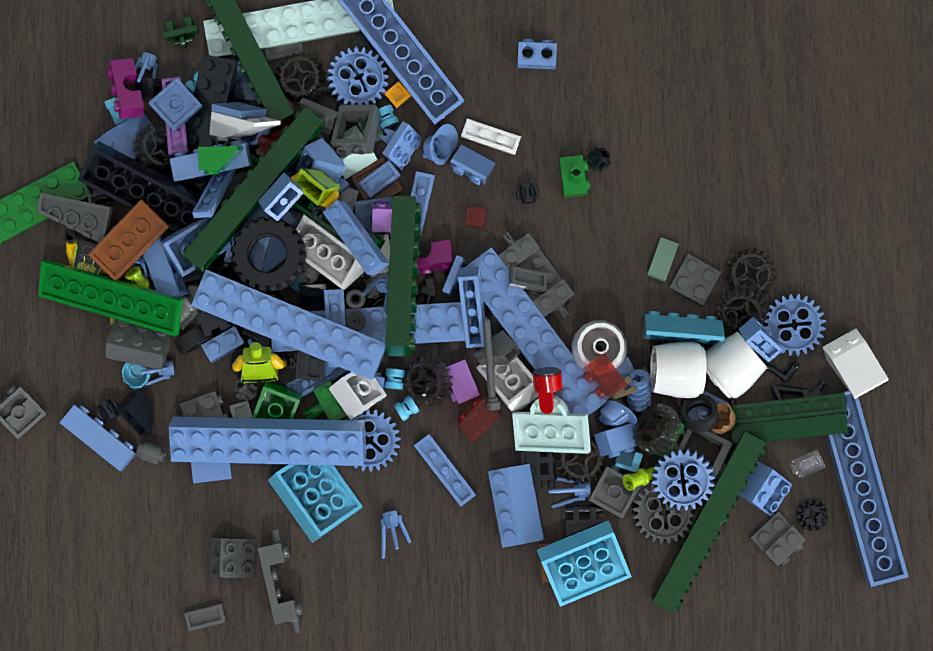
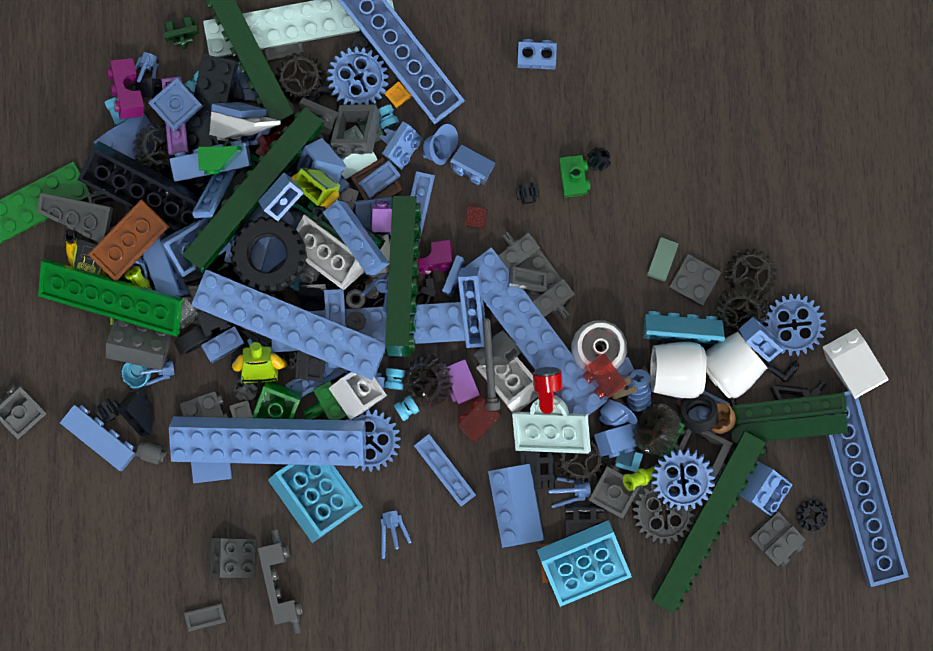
(491, 136): white tile -> none
(807, 464): clear slope -> none

